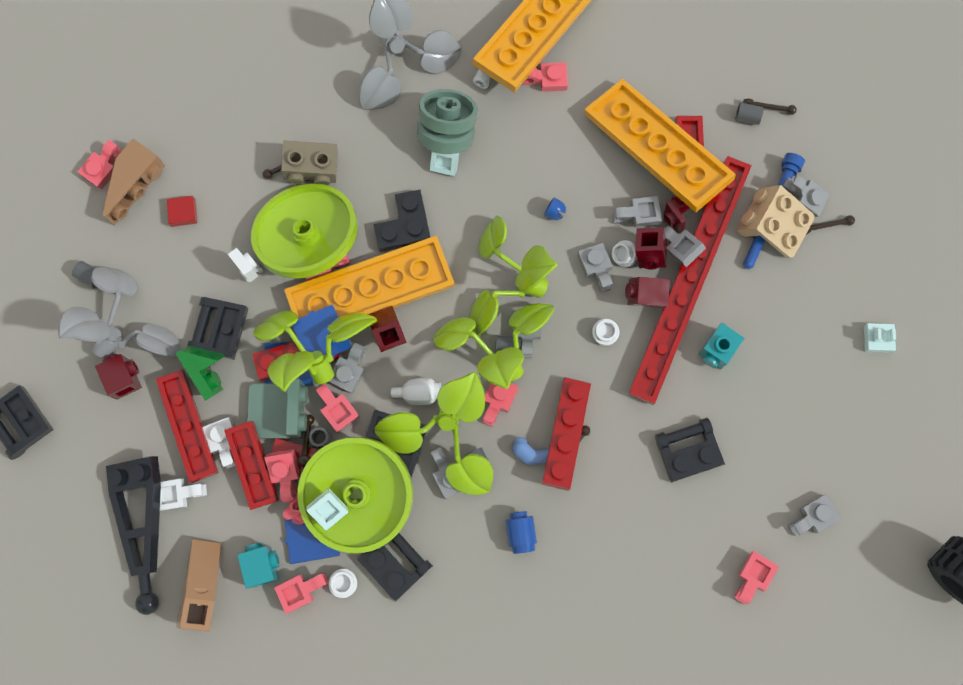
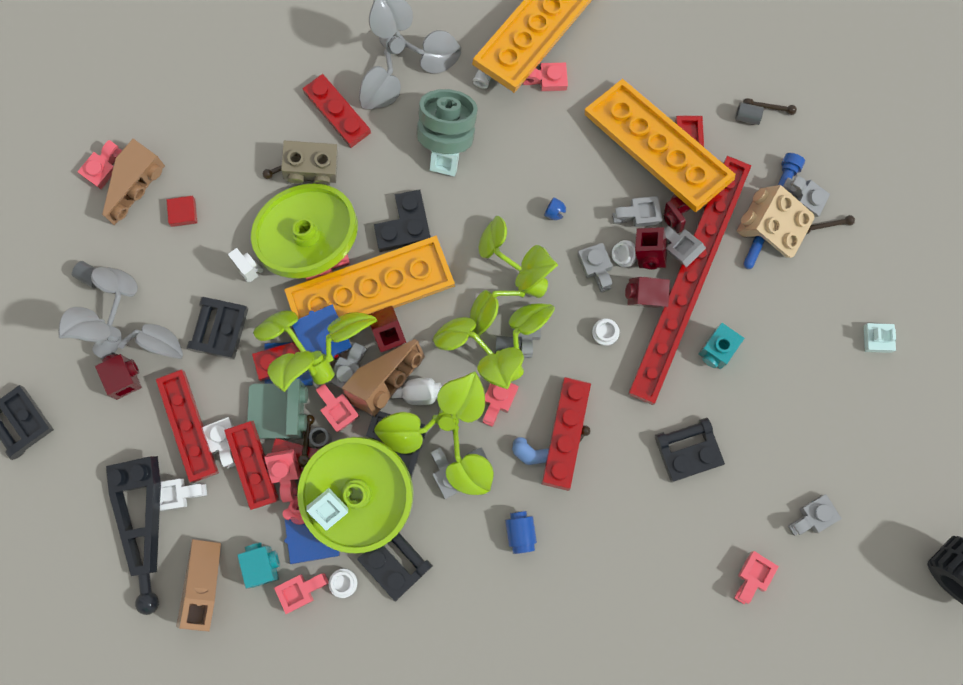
(197, 363): green slope -> none
(336, 110): none -> red plate
(379, 379): none -> medium nougat slope

